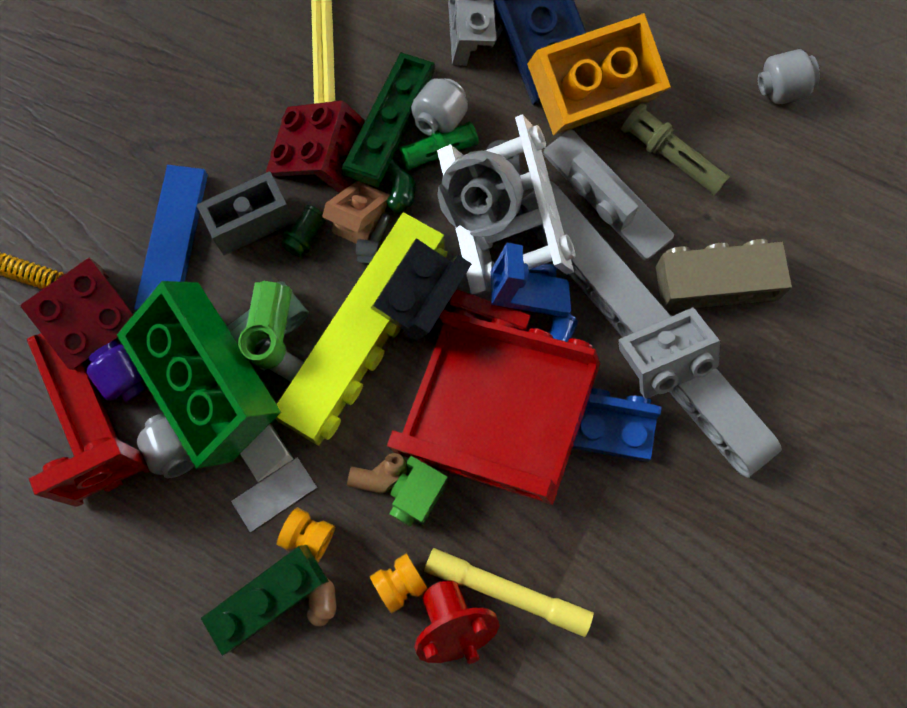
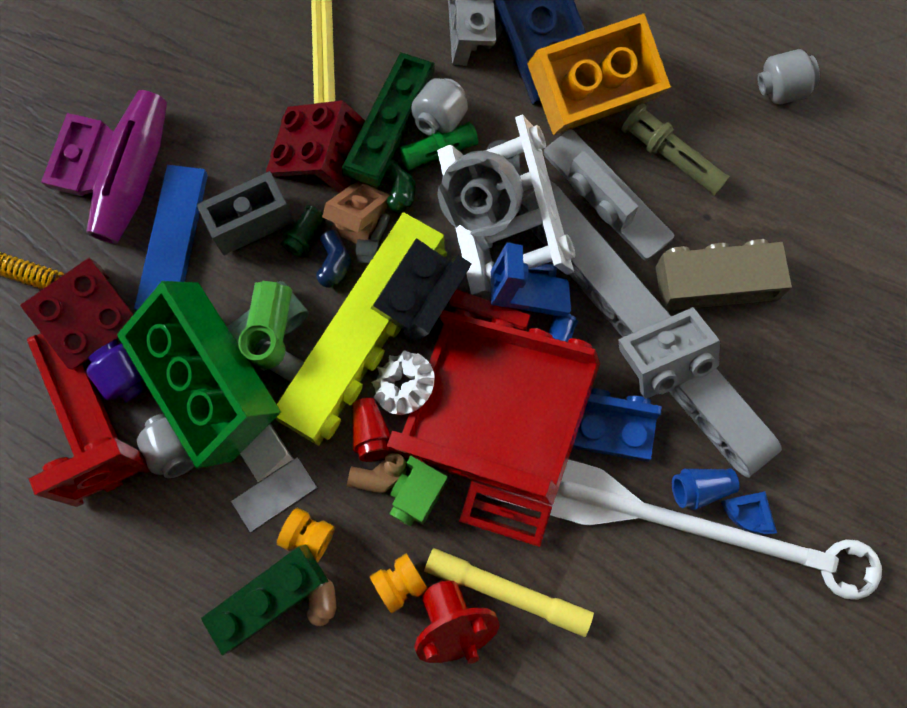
(109, 163): none -> magenta plate
(337, 262): none -> dark blue arm
(369, 431): none -> red cone
(412, 393): none -> white gear
(500, 528): none -> red tile
(594, 497): none -> white piece
(703, 486): none -> blue cone
(751, 513): none -> blue tile

